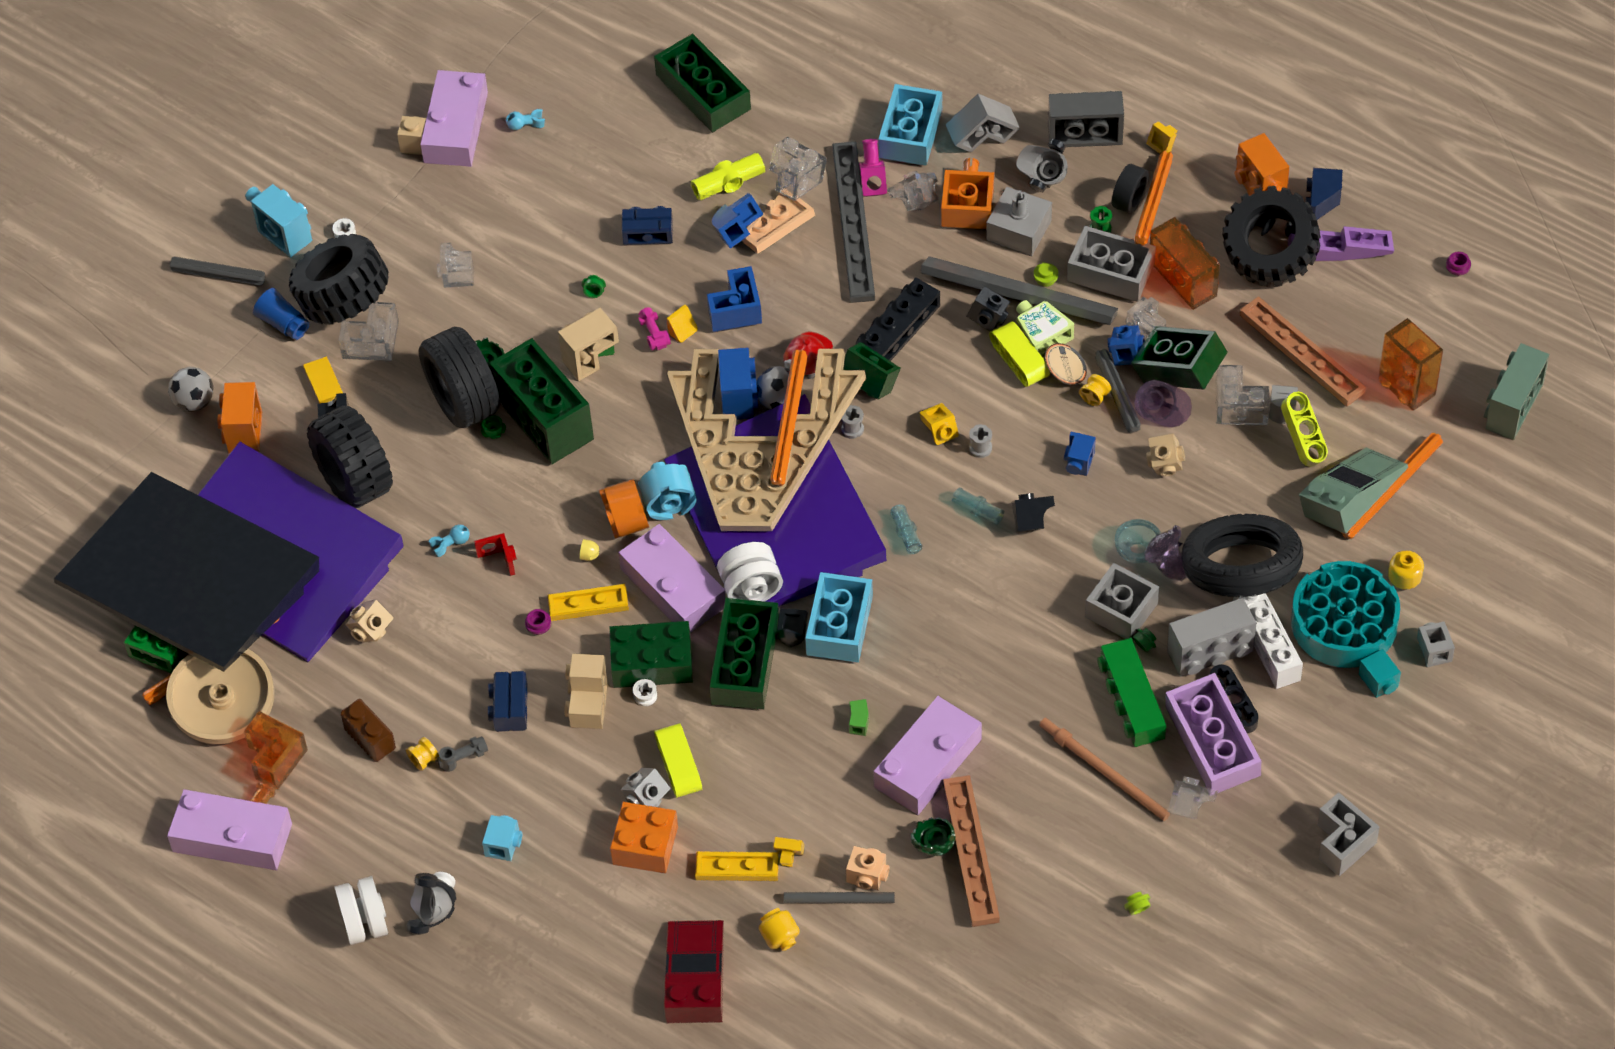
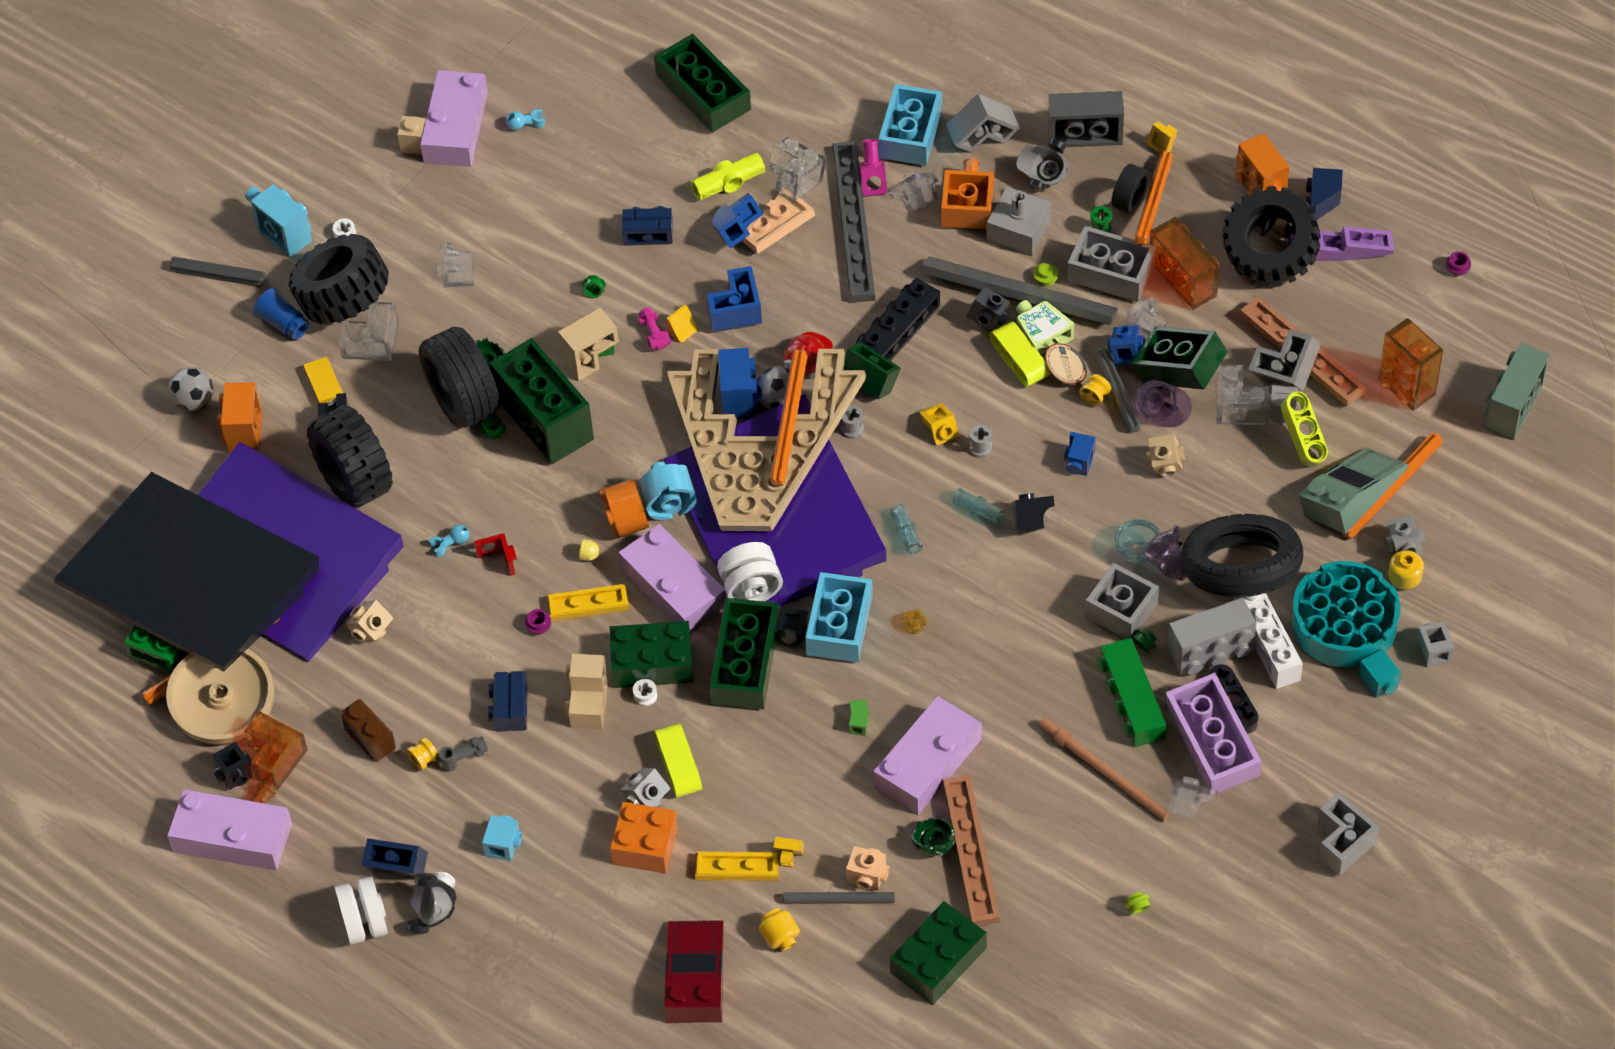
(232, 766): none -> black brick
(394, 858): none -> dark blue brick
(914, 627): none -> clear yellow plate
(938, 952): none -> dark green brick
(1289, 366): none -> light grey brick
(1404, 536): none -> light grey brick

